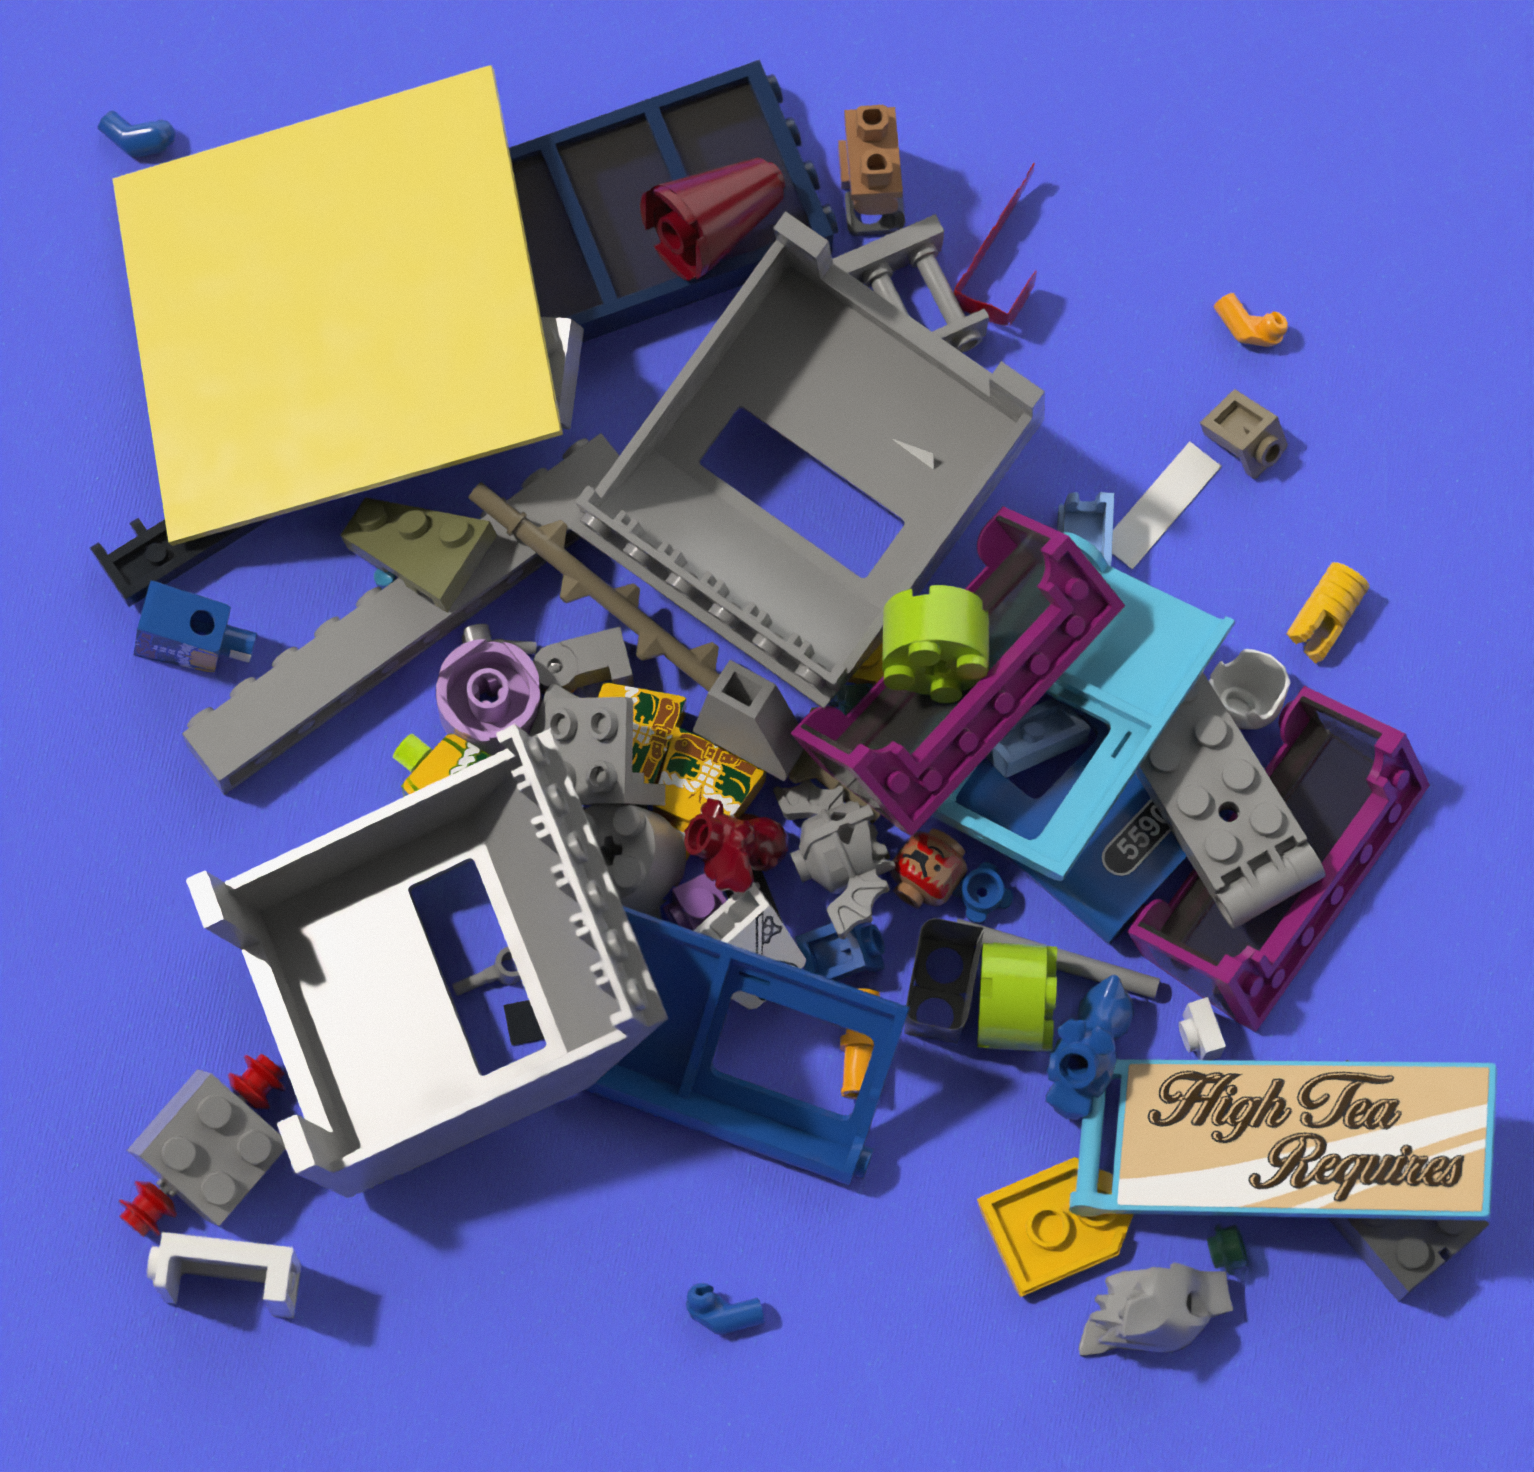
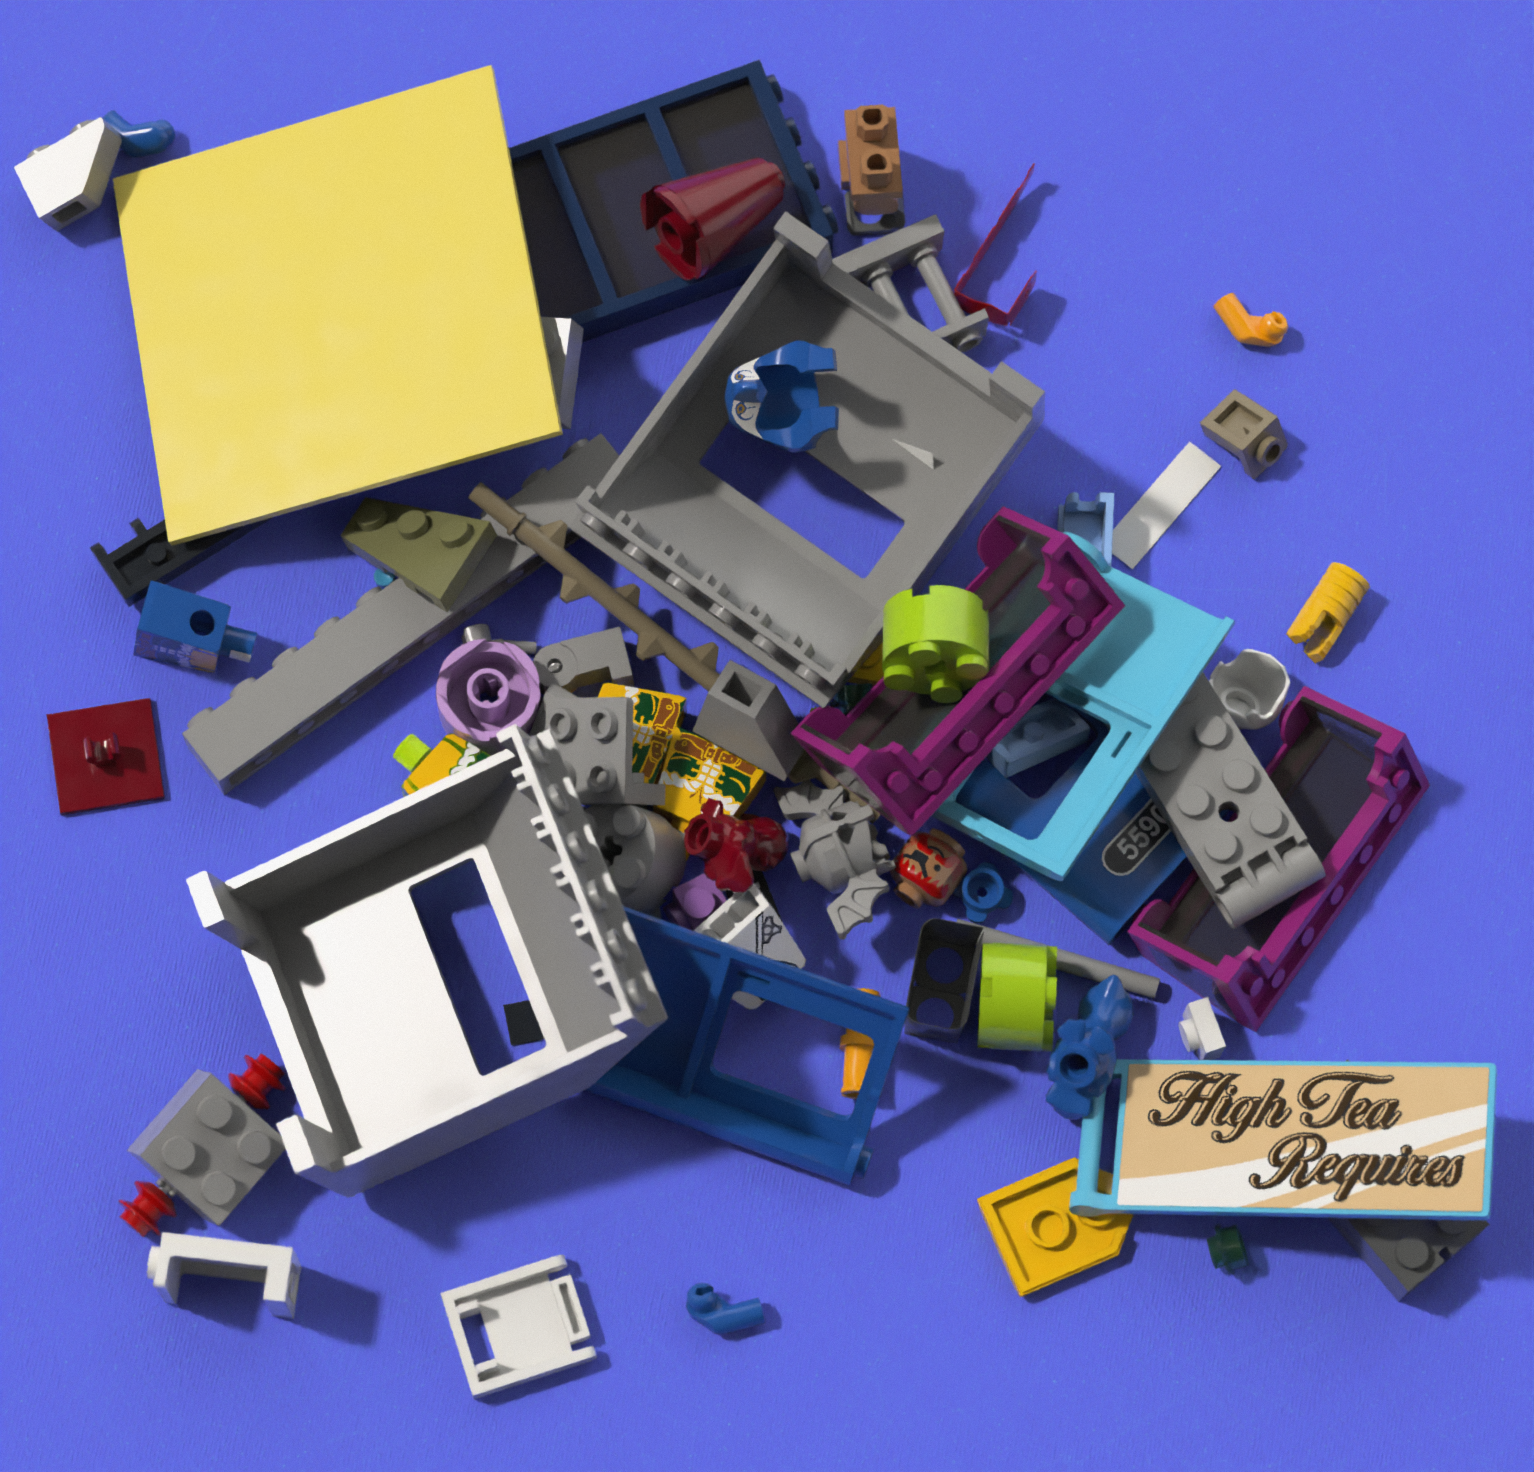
(71, 174): none -> slope
(105, 756): none -> dark red piece
(488, 975): light grey hand -> none
(527, 1324): none -> white container
(779, 397): none -> blue piece
(840, 958): blue bracket -> none
(1155, 1309): light grey piece -> none

